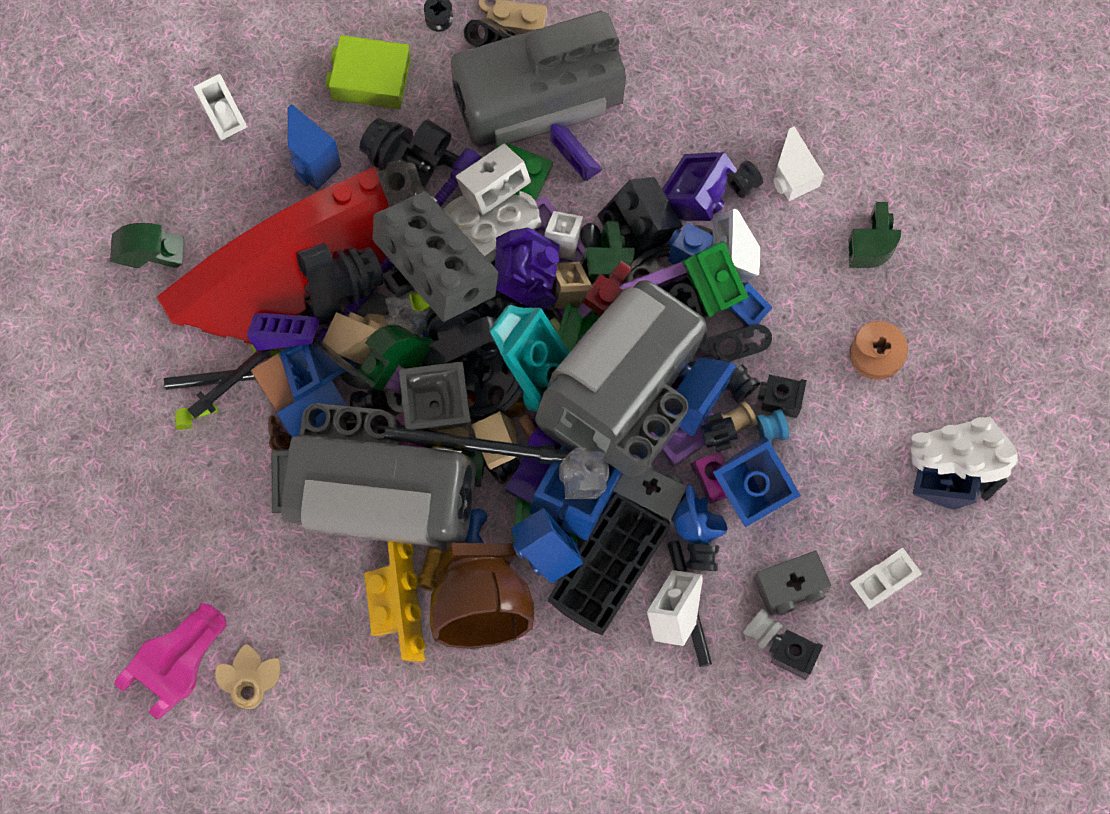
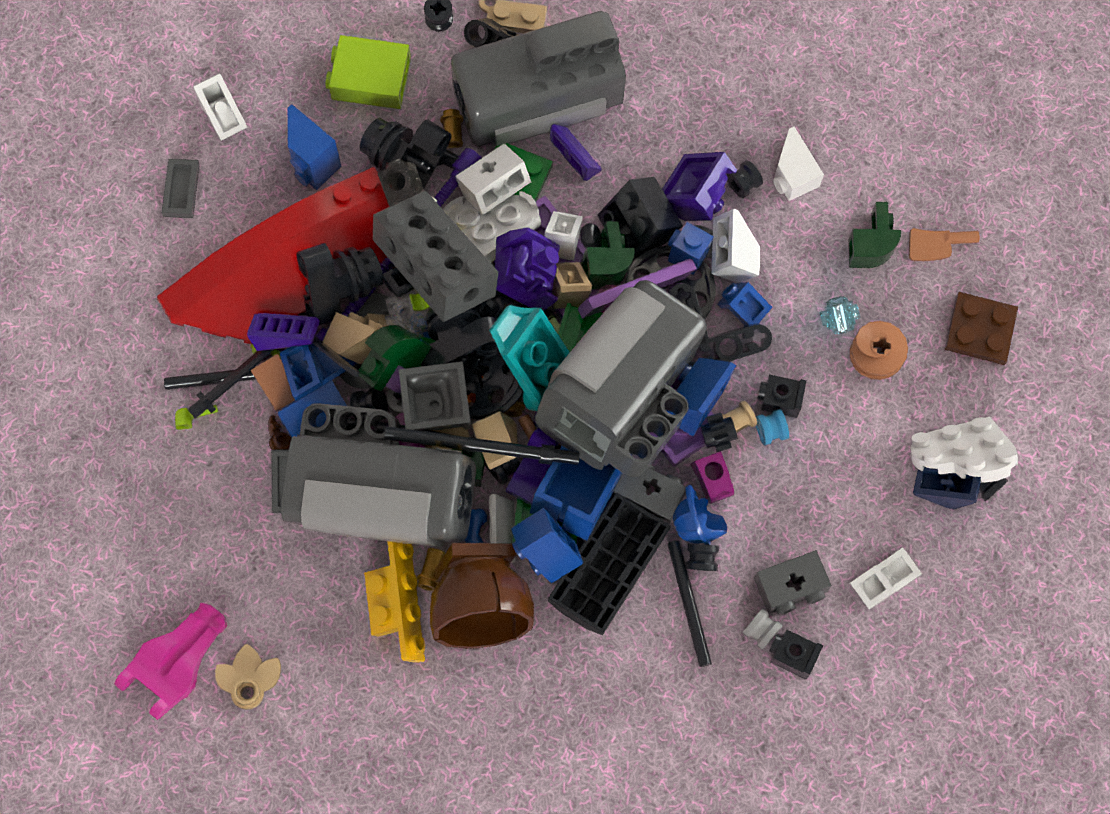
(145, 242): dark green brick -> none
(180, 188): none -> dark grey tile
(452, 122): none -> pearl gold pin
(501, 519): none -> white slope
(584, 474): clear brick -> none
(605, 290): dark red plate -> none
(676, 608): white slope -> none
(715, 279): green plate -> none
(742, 383): black wheel -> none
(756, 482): blue slope -> none
(840, 315): none -> clear light blue gear
(936, 245): none -> nougat piece
(981, 328): none -> reddish brown plate

